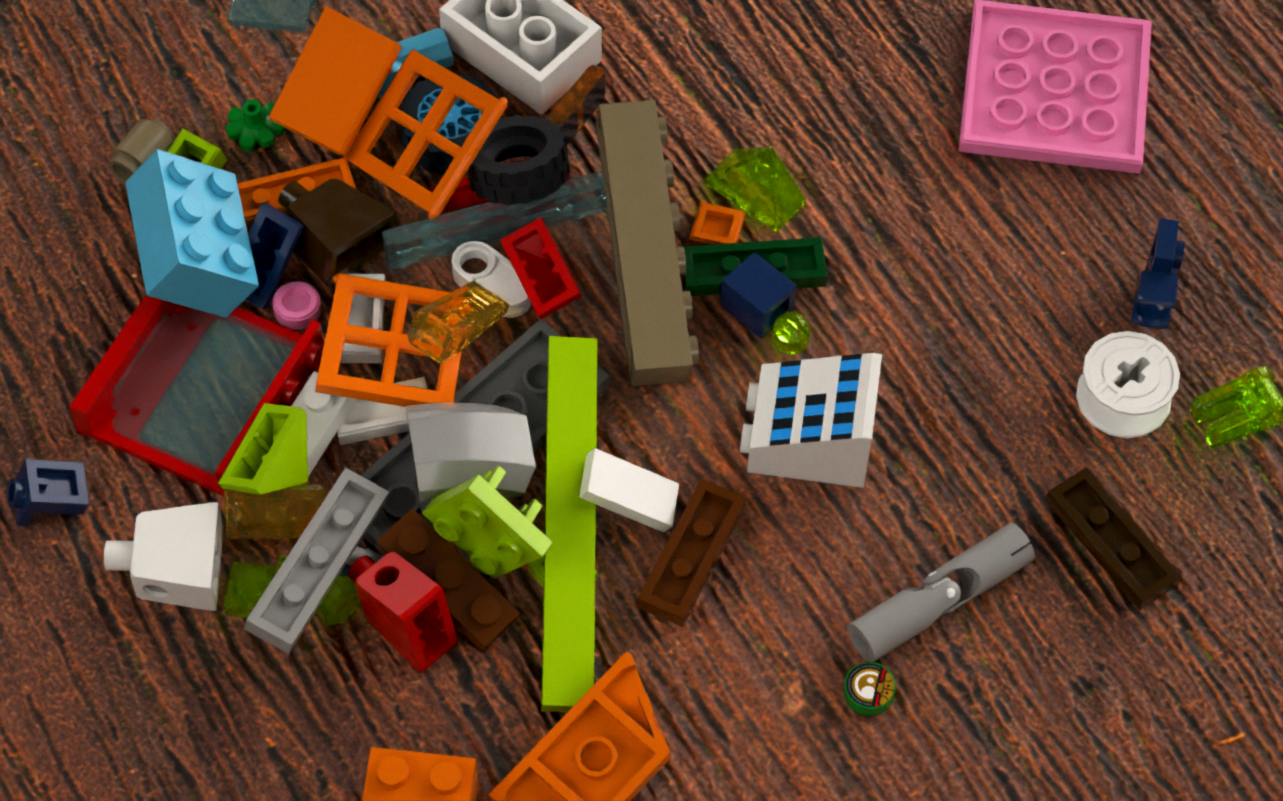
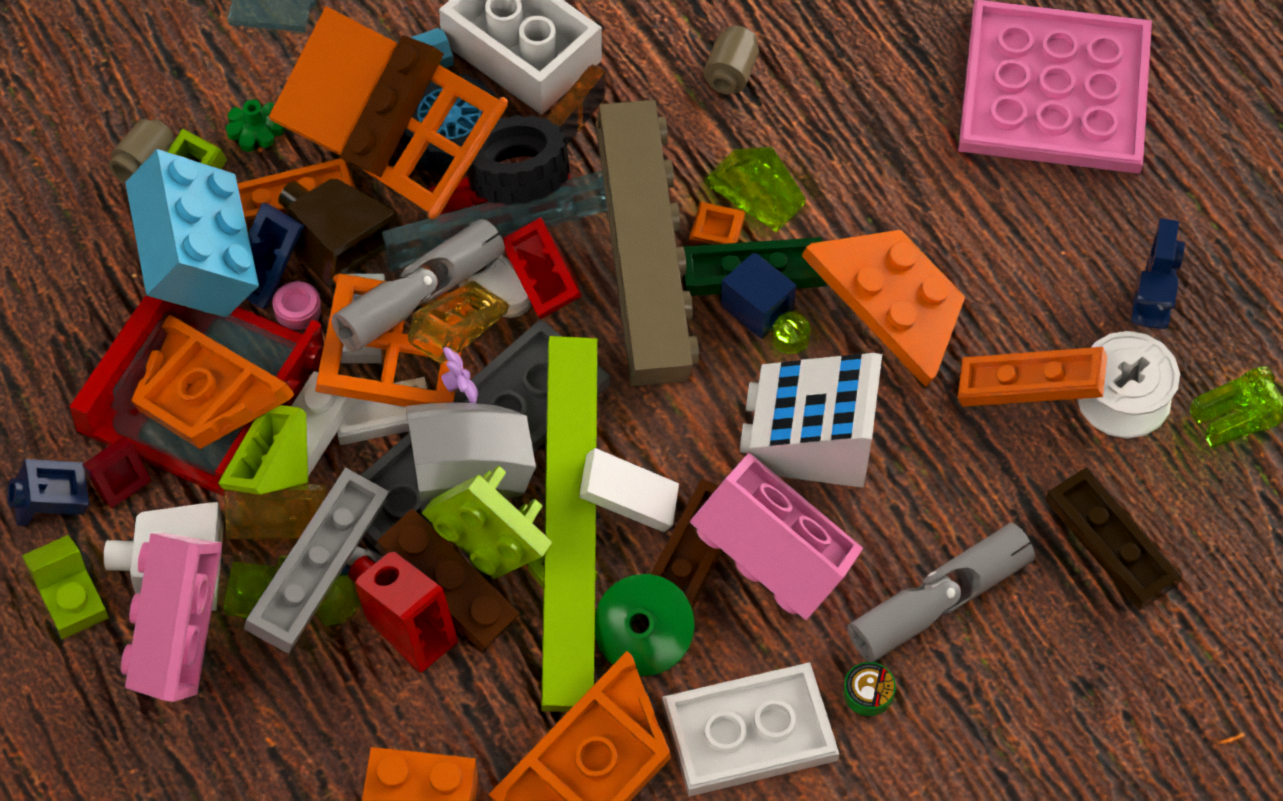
(65, 586): none -> lime slope
(117, 472): none -> dark red tile
(171, 616): none -> bright pink slope
(204, 387): none -> orange wing
(391, 105): none -> reddish brown plate
(395, 300): none -> light grey piece
(458, 377): none -> lavender plant
(669, 618): none -> green dish
(731, 60): none -> dark tan brick
(749, 729): none -> white tile
(776, 537): none -> bright pink slope
(894, 294): none -> orange wing
(1032, 376): none -> orange tile

